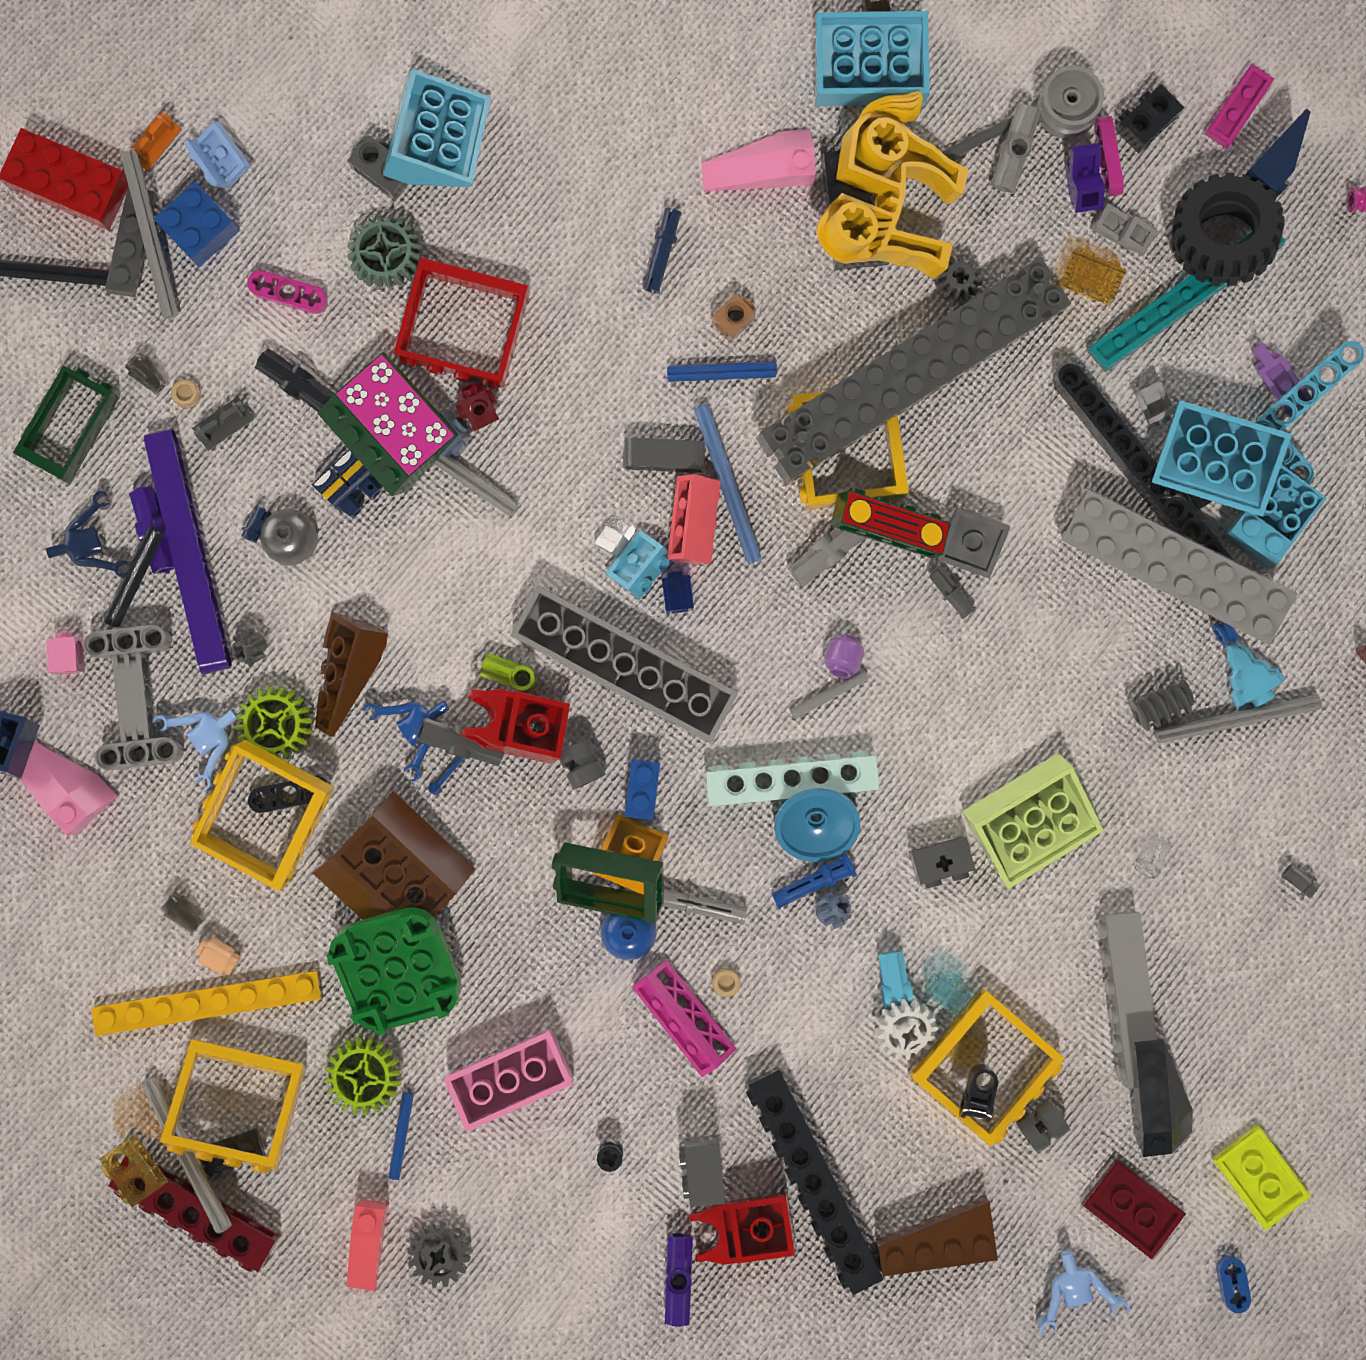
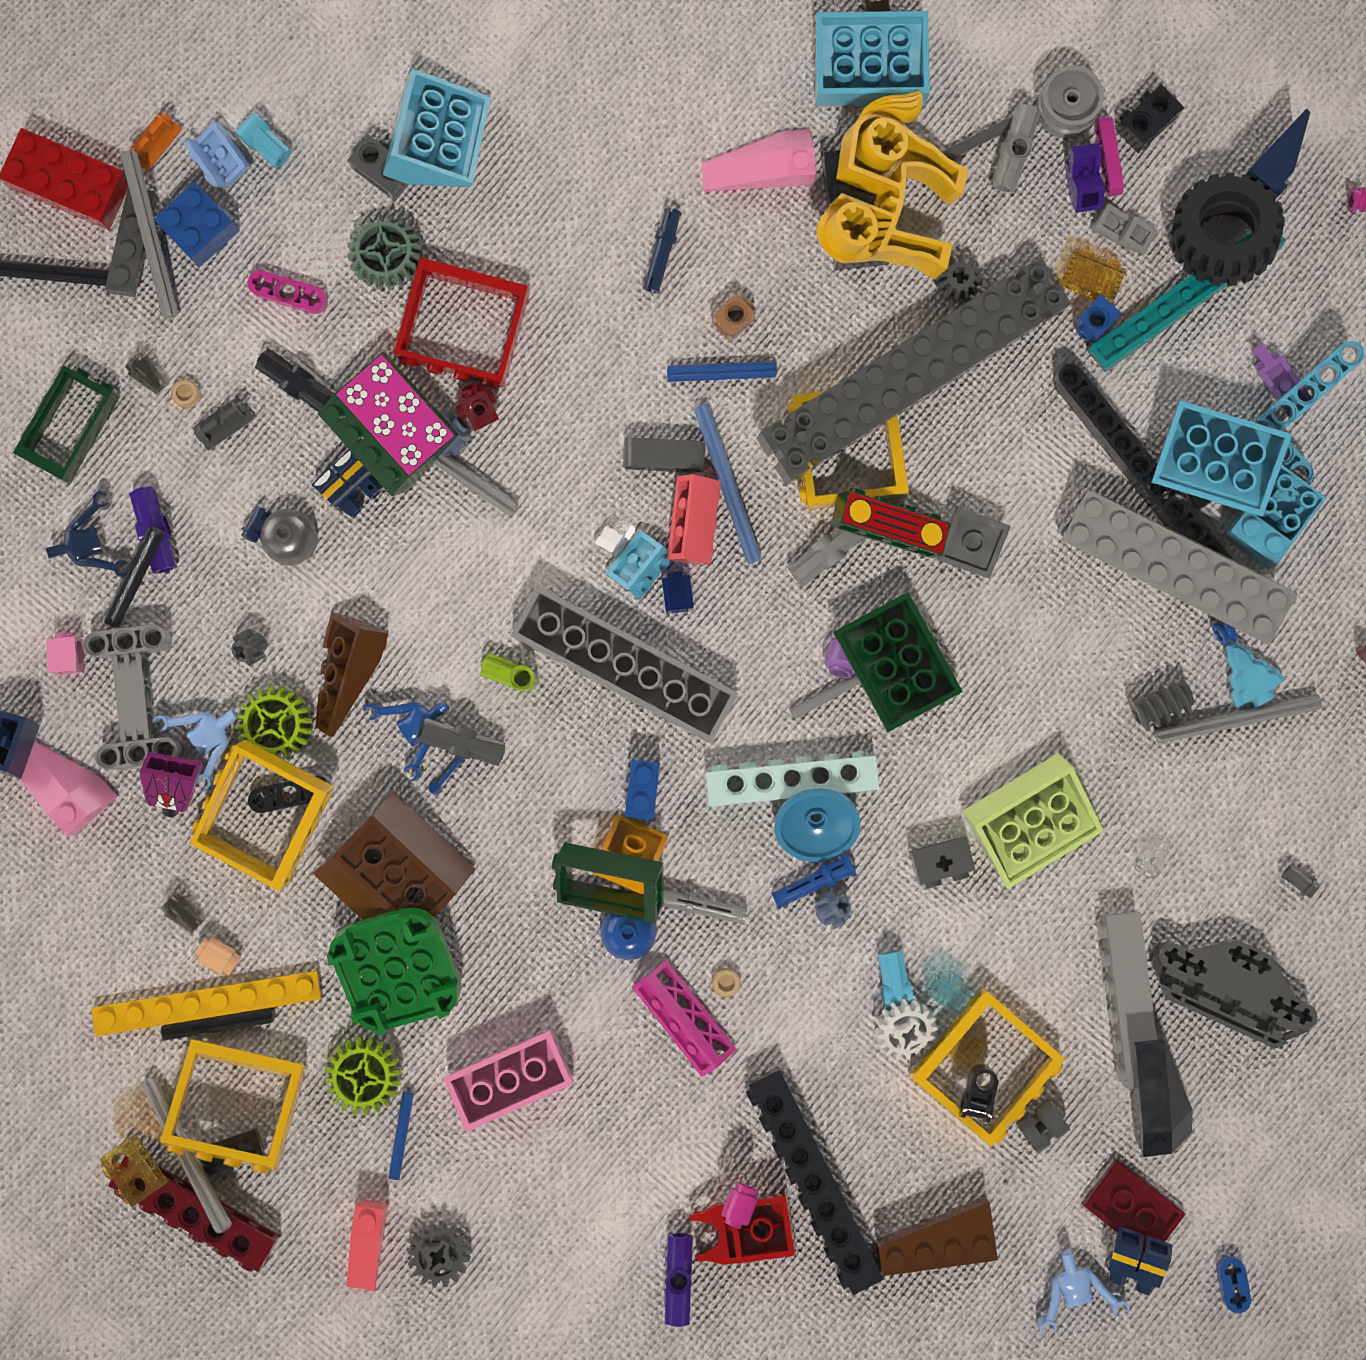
(169, 782): none -> magenta torso
(187, 551): dark purple beam -> none
(217, 1024): none -> black axle
(258, 136): none -> medium azure piece
(510, 723): red brick -> none
(581, 764): dark grey wheel -> none
(606, 1165): black bush -> none
(704, 1171): dark grey brick -> none
(740, 1205): none -> dark pink brick
(897, 662): none -> dark green slope
(952, 592): dark grey axle -> none
(1104, 311): none -> blue brick
(1148, 1270): none -> dark blue hips
(1155, 403): flat silver bracket -> none
(1230, 982): none -> dark grey connector
(1239, 106): dark pink tile -> none
(1261, 1177): neon yellow tile -> none

